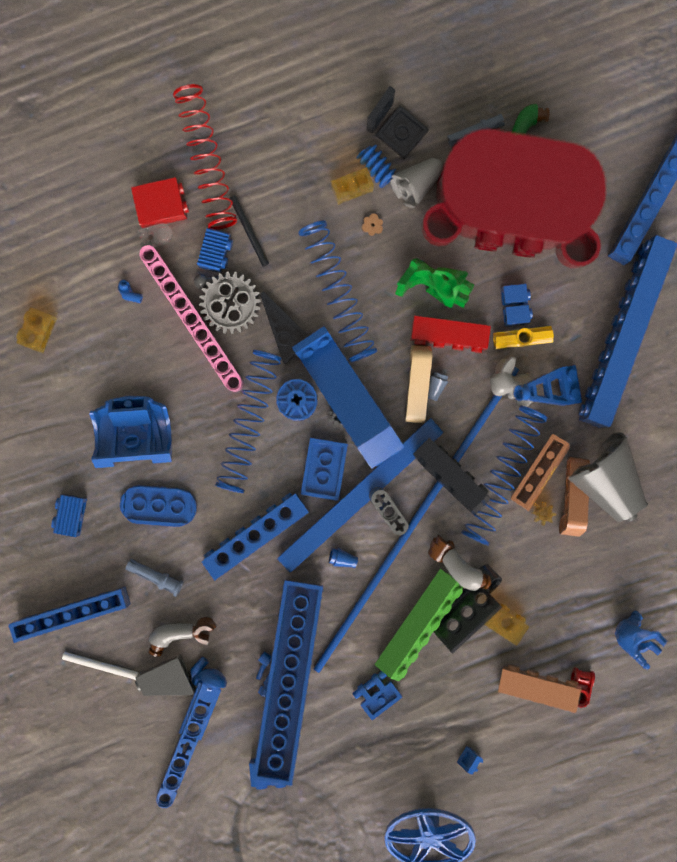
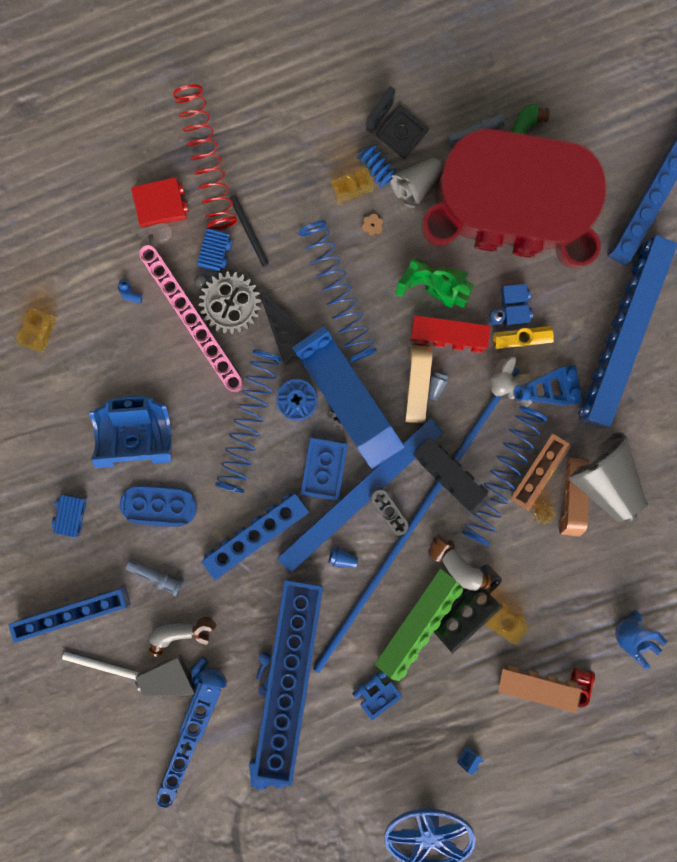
(496, 317): none -> blue piece

